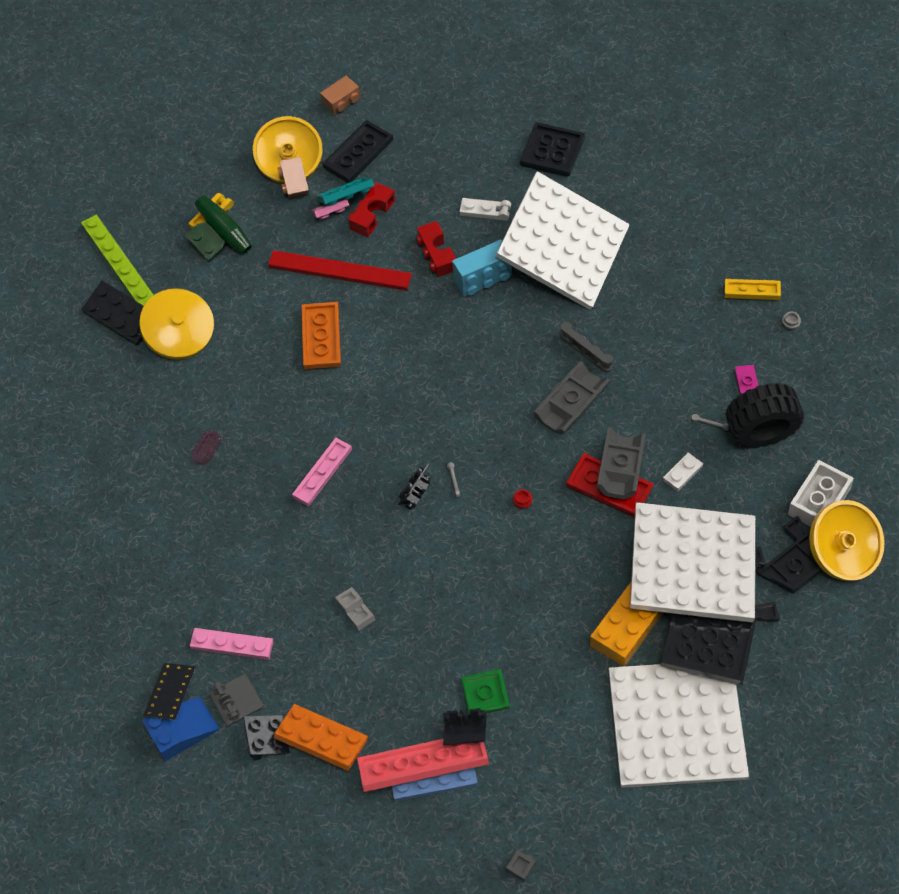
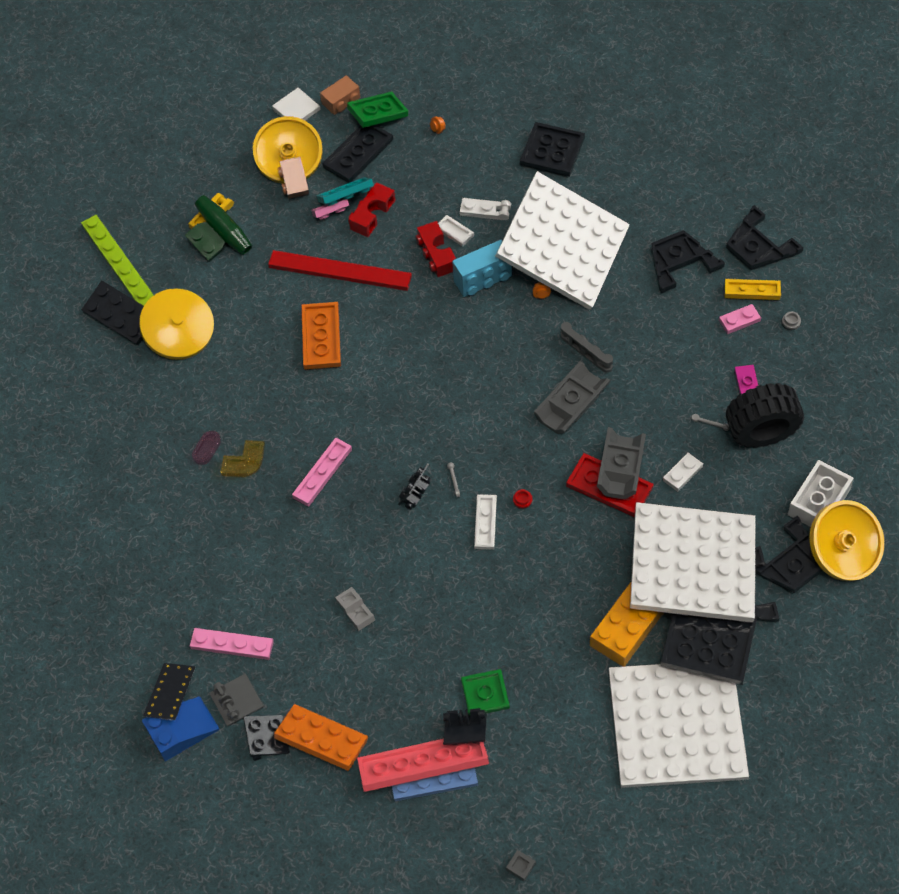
(244, 465): none -> clear yellow plate
(296, 105): none -> white tile
(377, 109): none -> green plate
(437, 124): none -> orange plate
(455, 230): none -> white tile
(485, 522): none -> white tile
(541, 290): none -> orange plate
(677, 252): none -> black wing
(739, 319): none -> bright pink plate
(755, 248): none -> black wing

